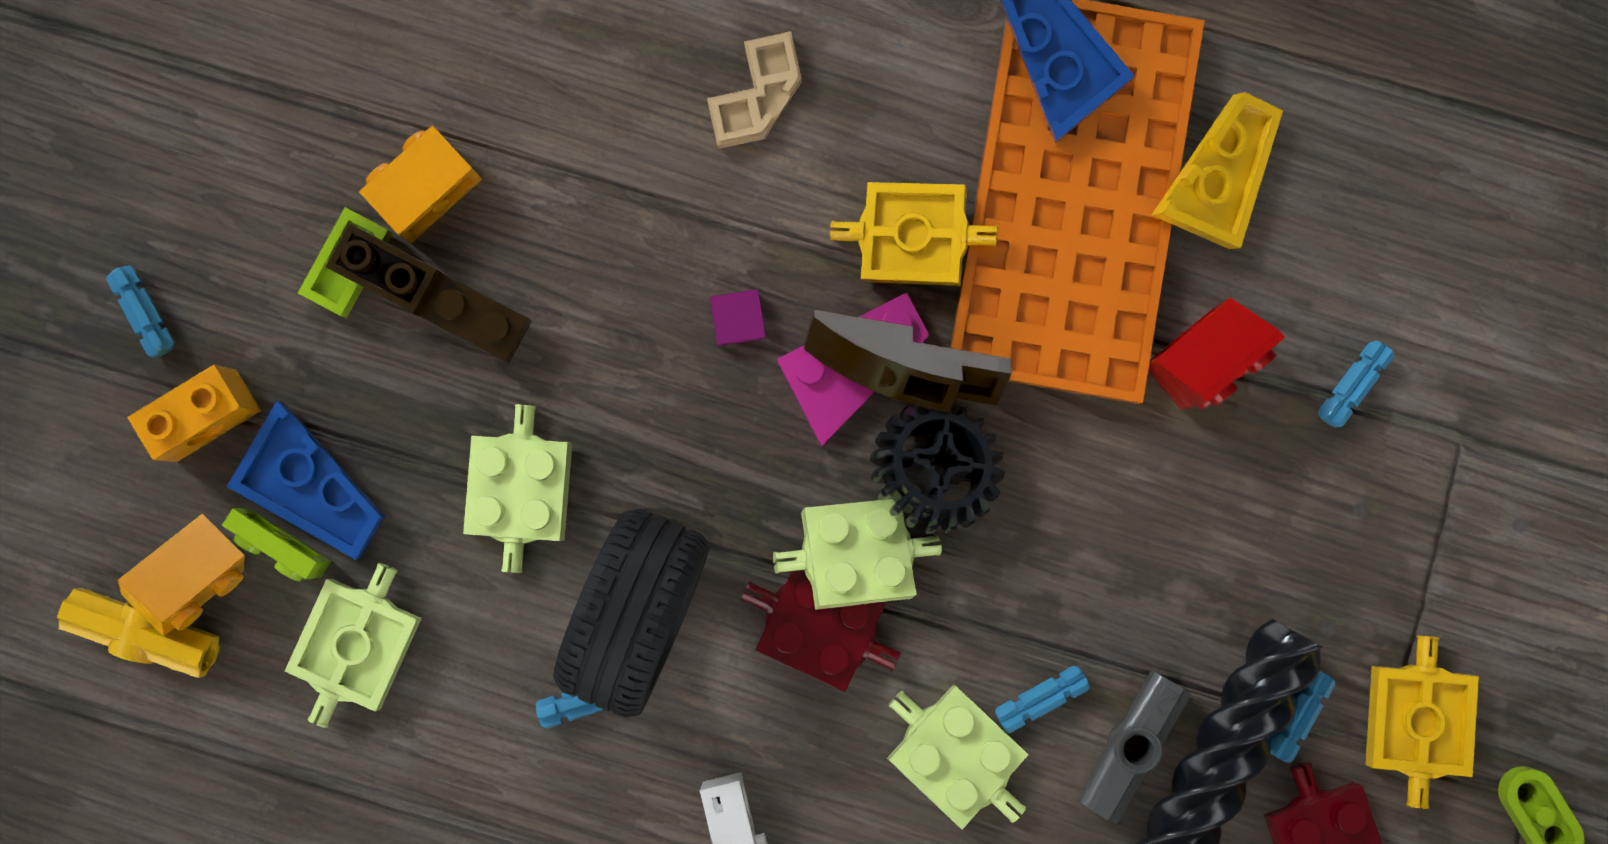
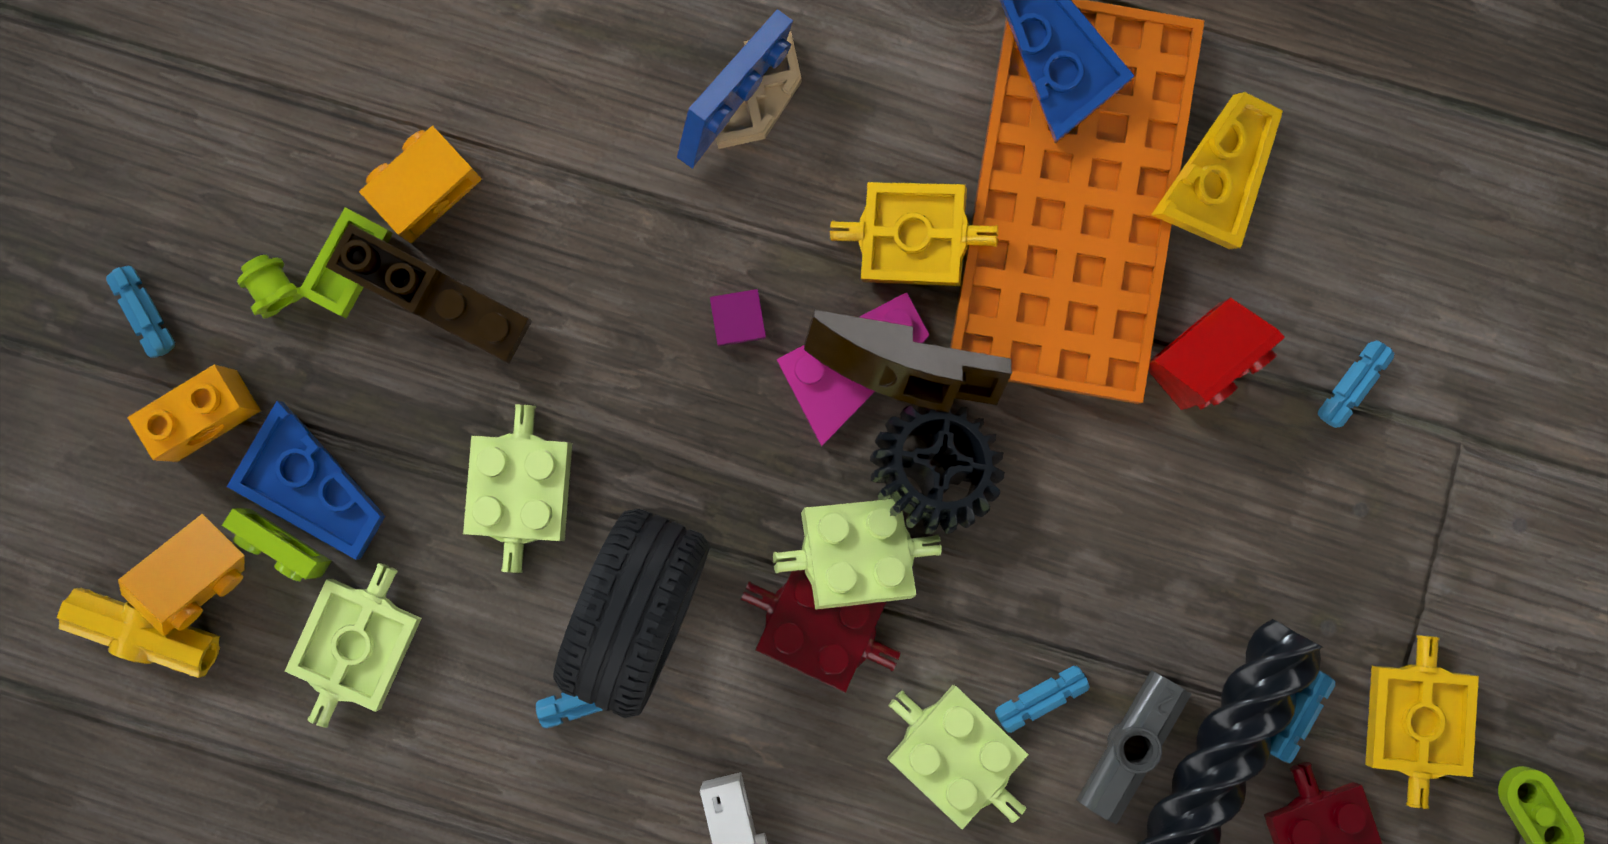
(268, 285): none -> lime brick
(733, 87): none -> blue wing

